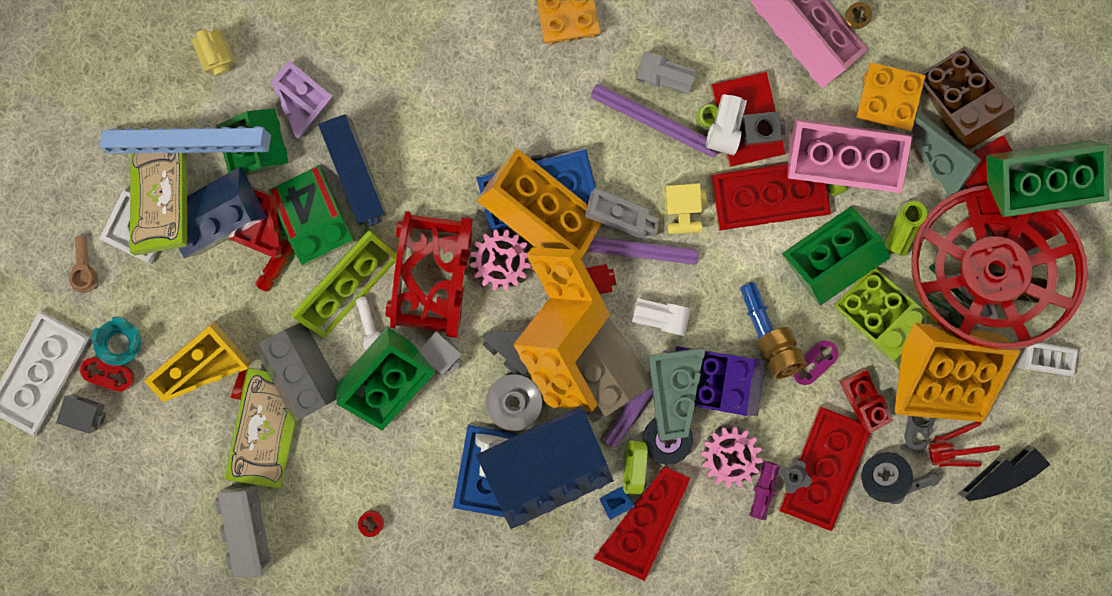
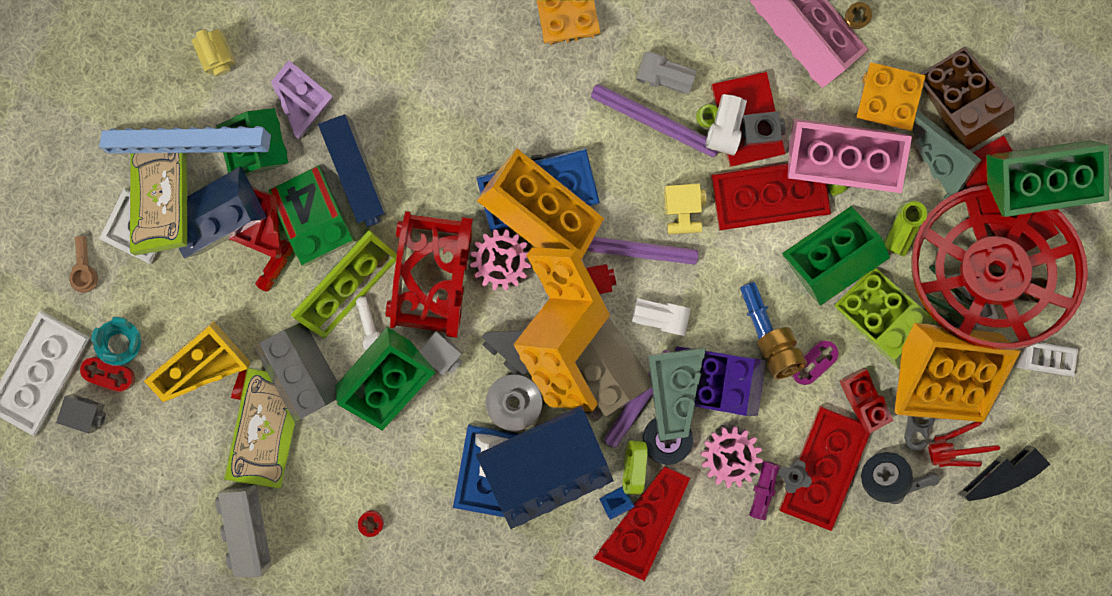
(621, 214): light grey hinge -> none

